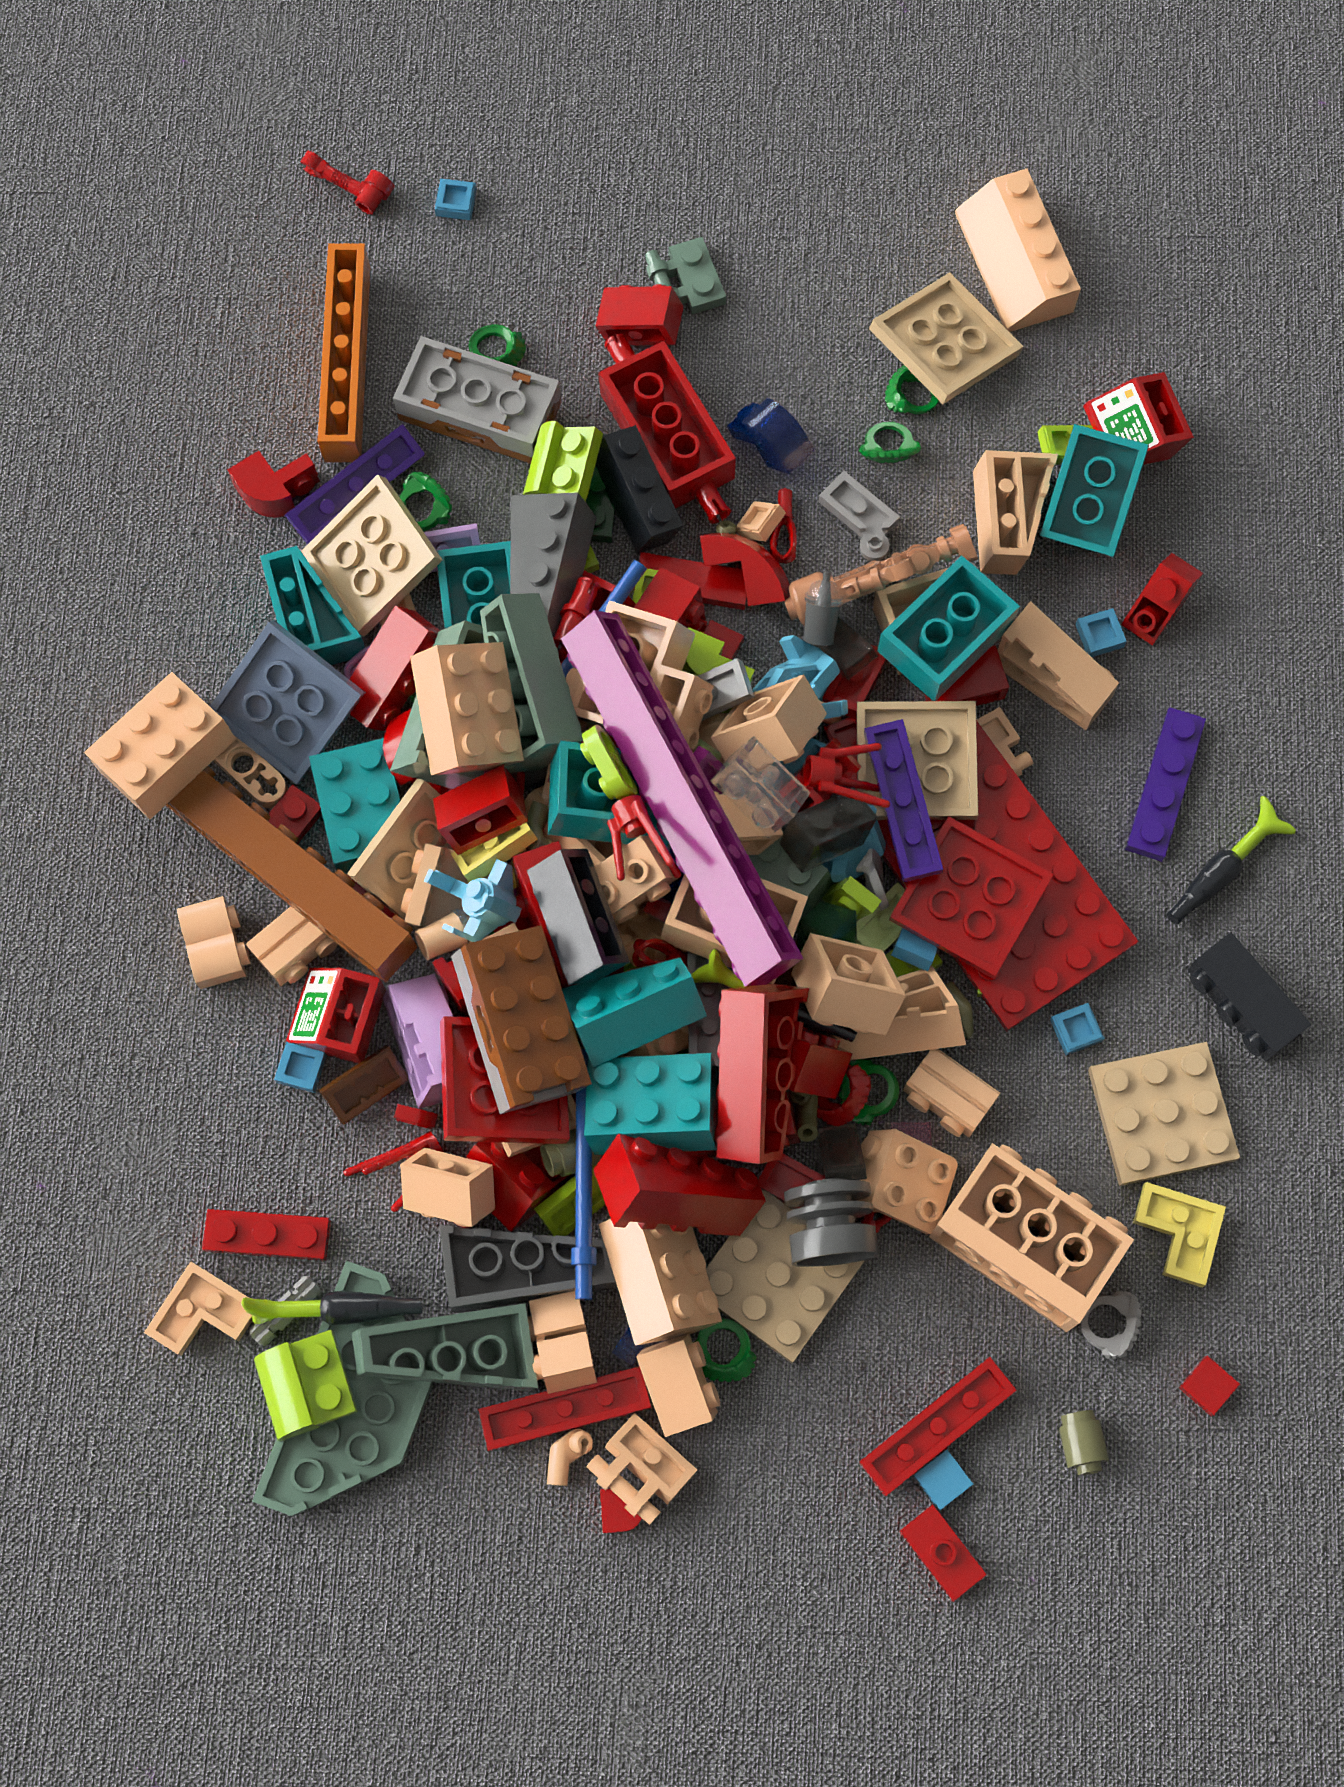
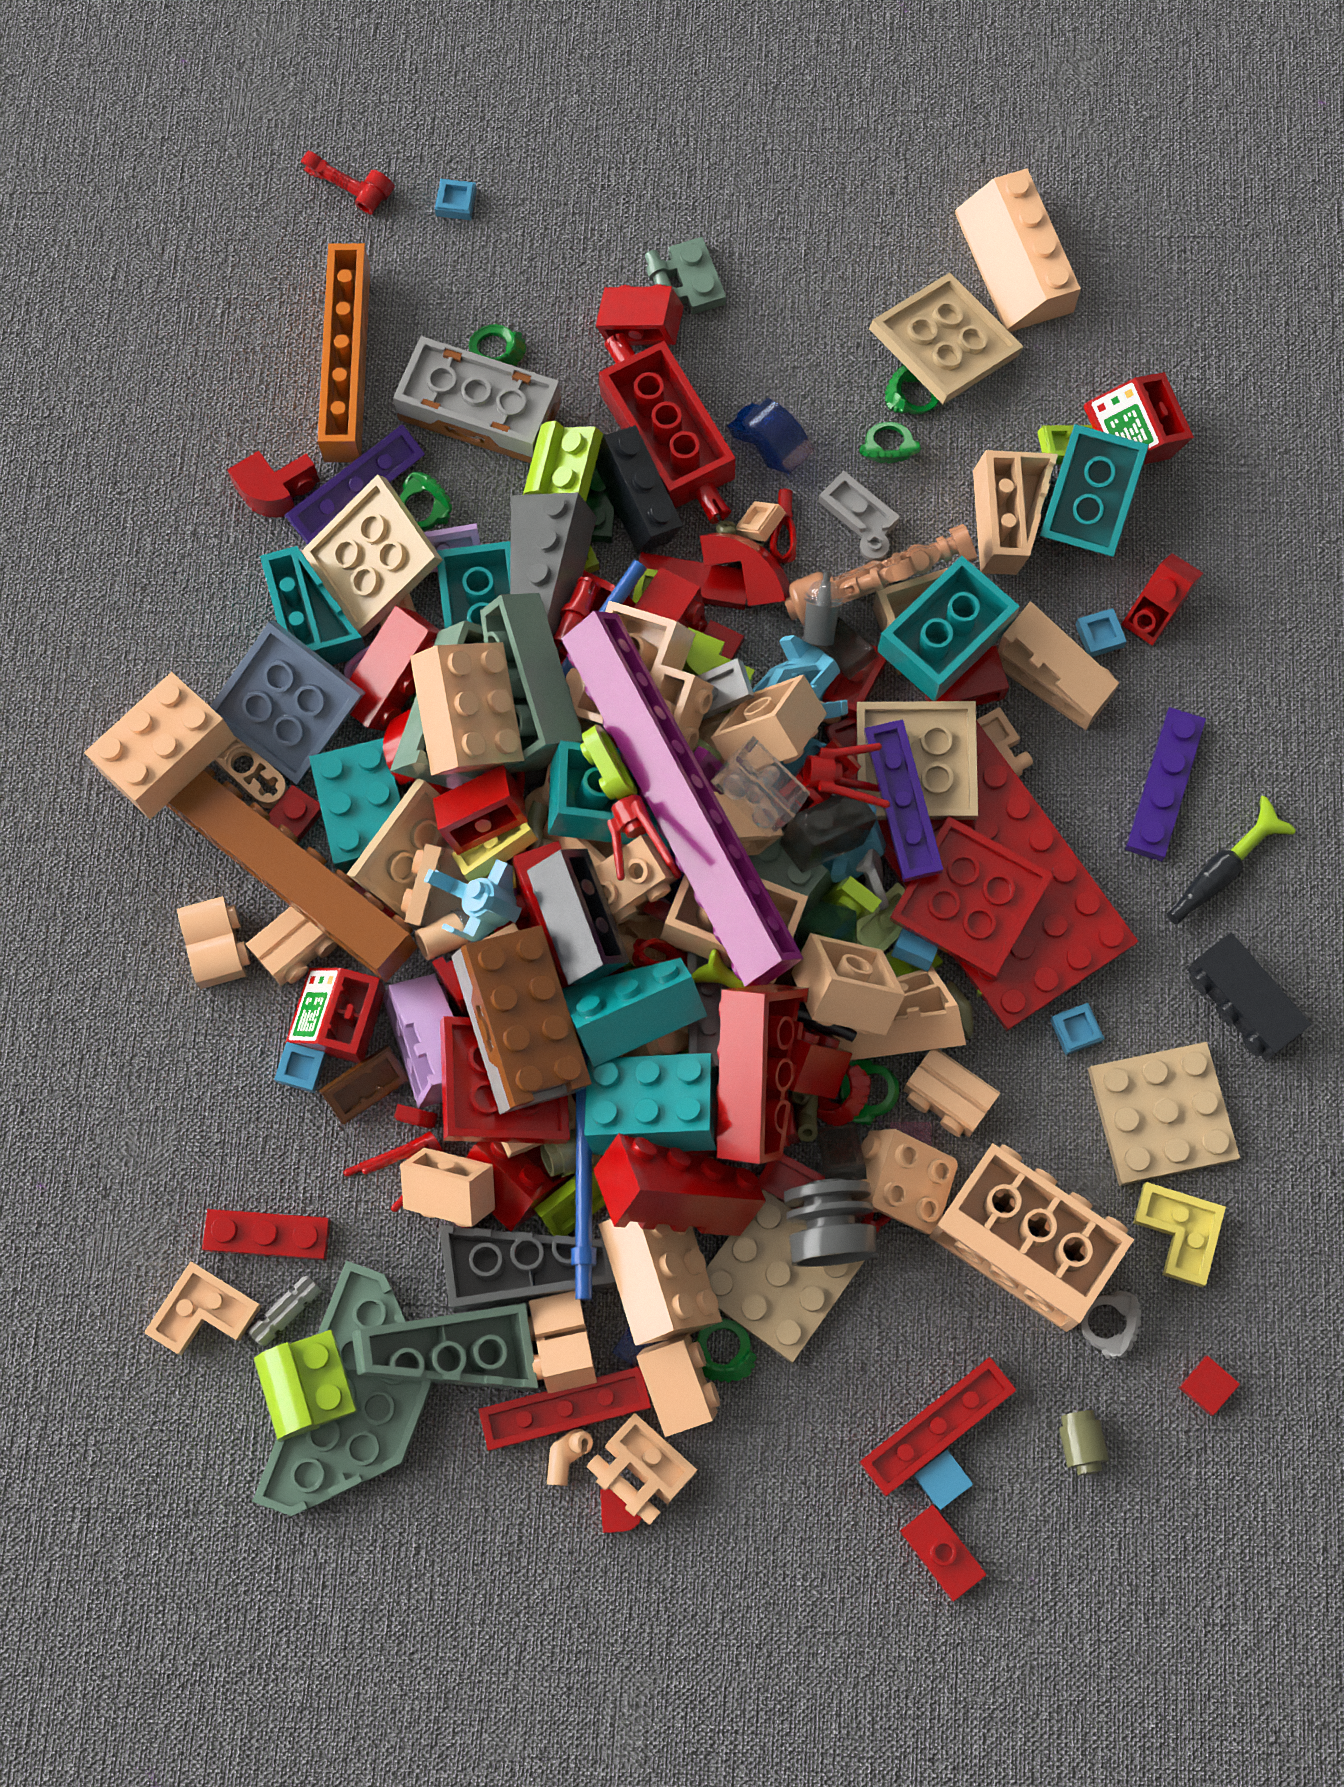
(335, 1308): black piece -> none

